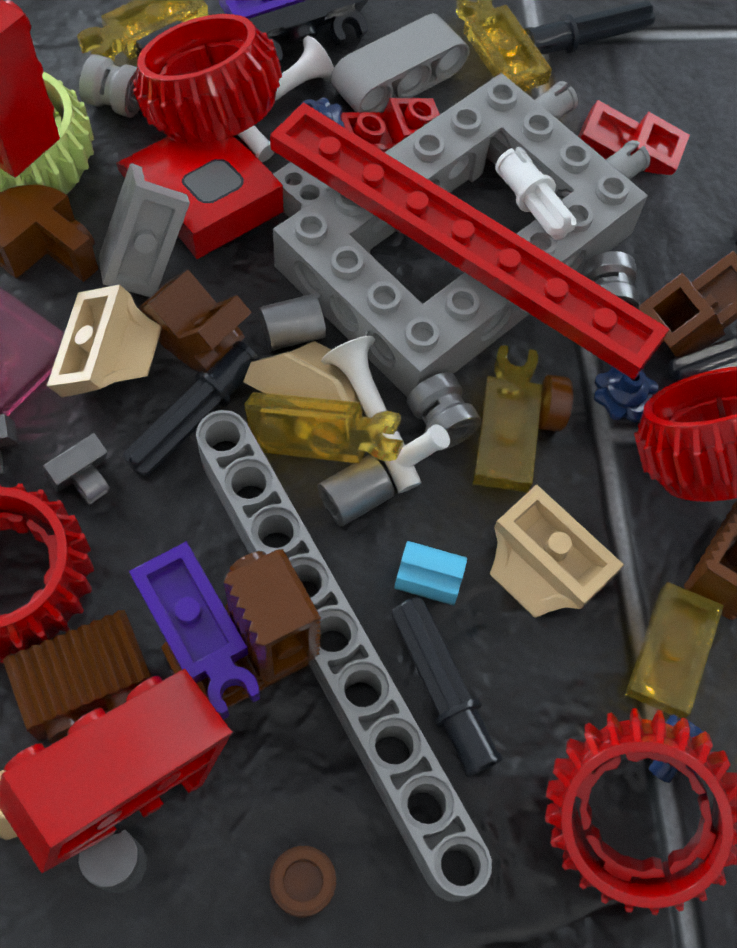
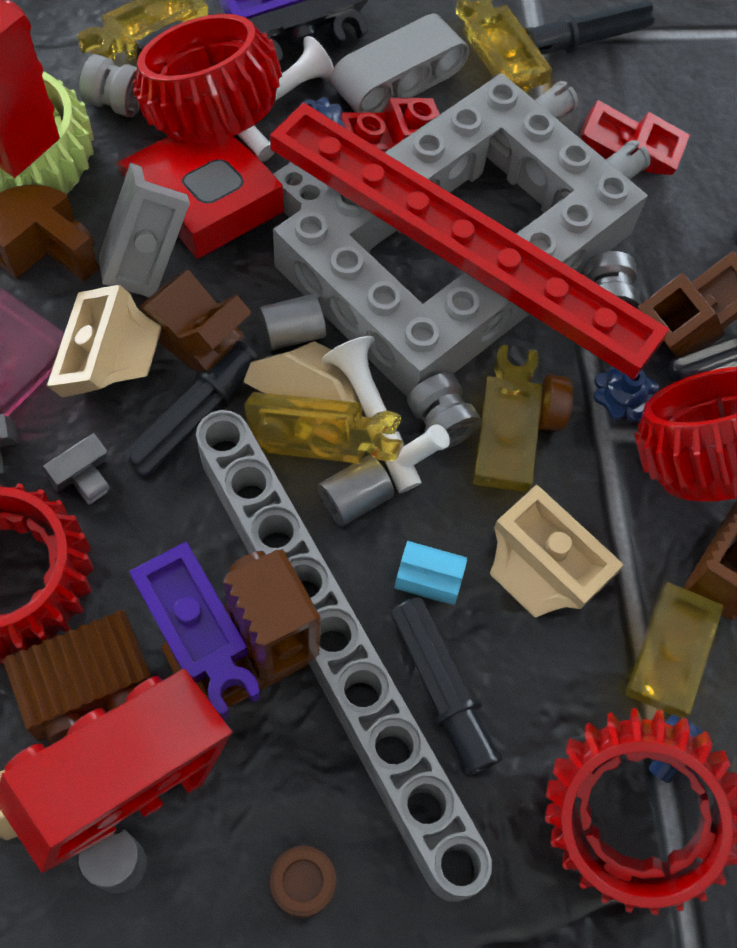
(535, 192): white axle -> none

